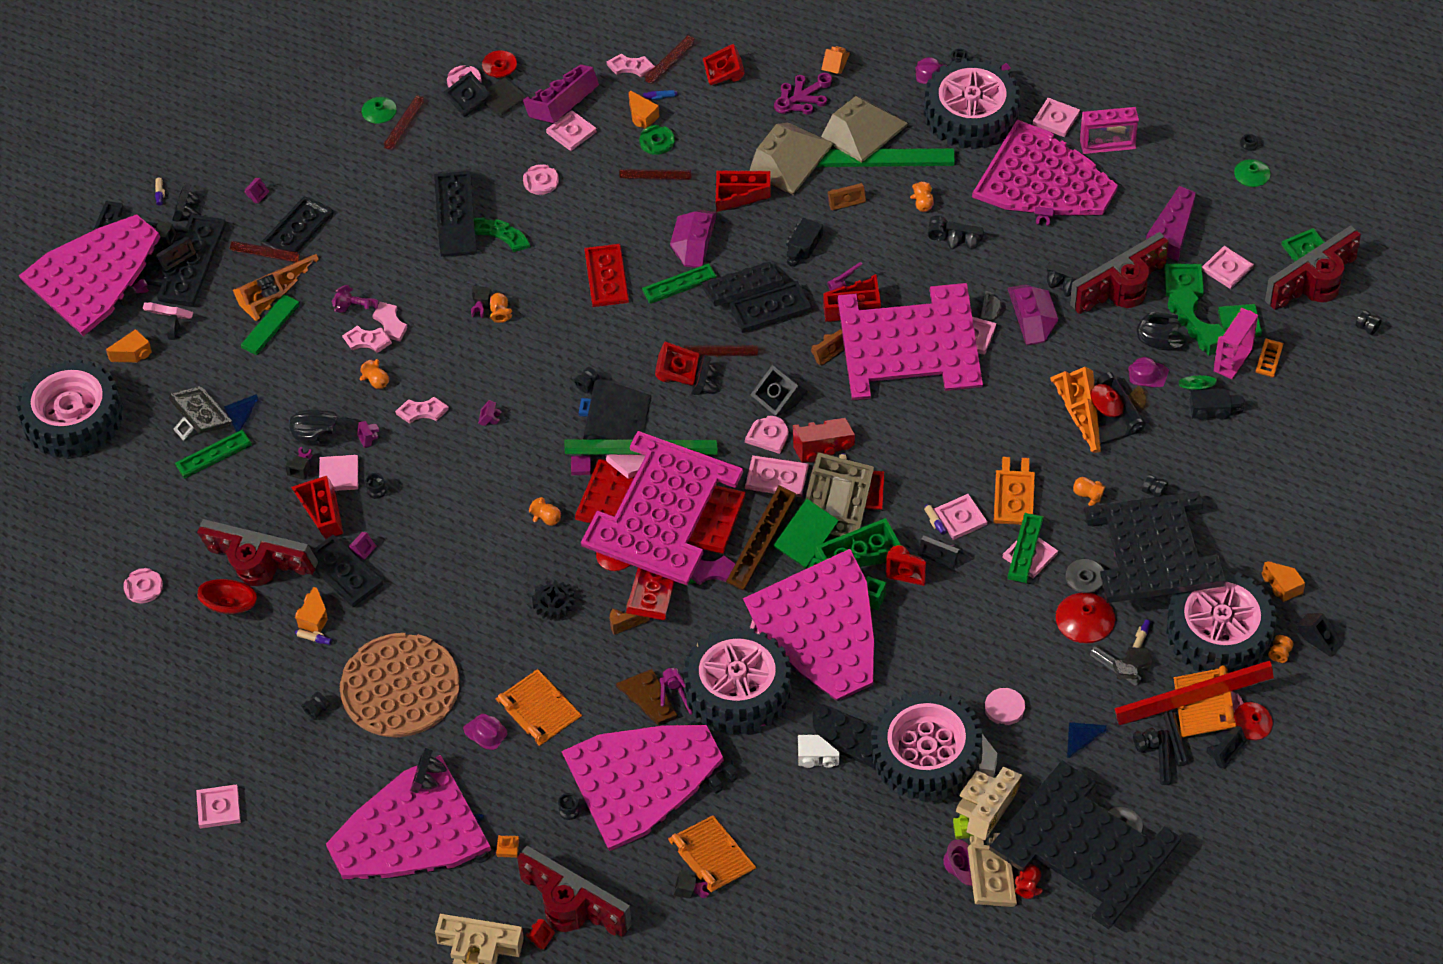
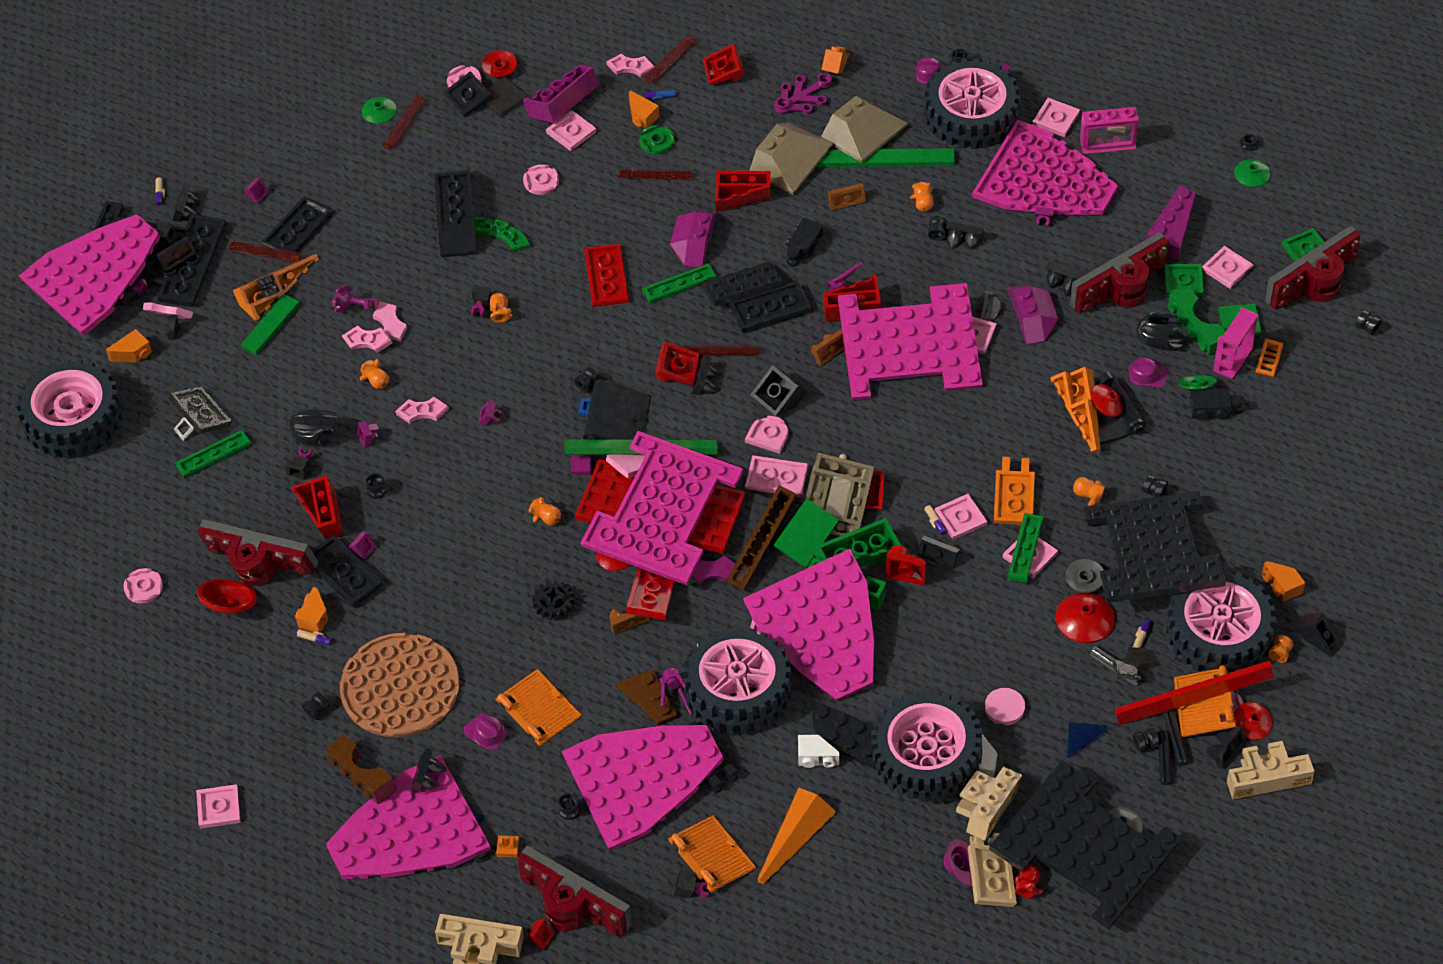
(240, 411): clear blue tile -> none
(341, 471): bright pink tile -> none
(374, 782): none -> reddish brown arch
(804, 818): none -> orange wedge
(822, 438): red wedge -> none
(960, 827): lime tile -> none
(1138, 397): clear orange tile -> none
(1269, 772): none -> tan piece

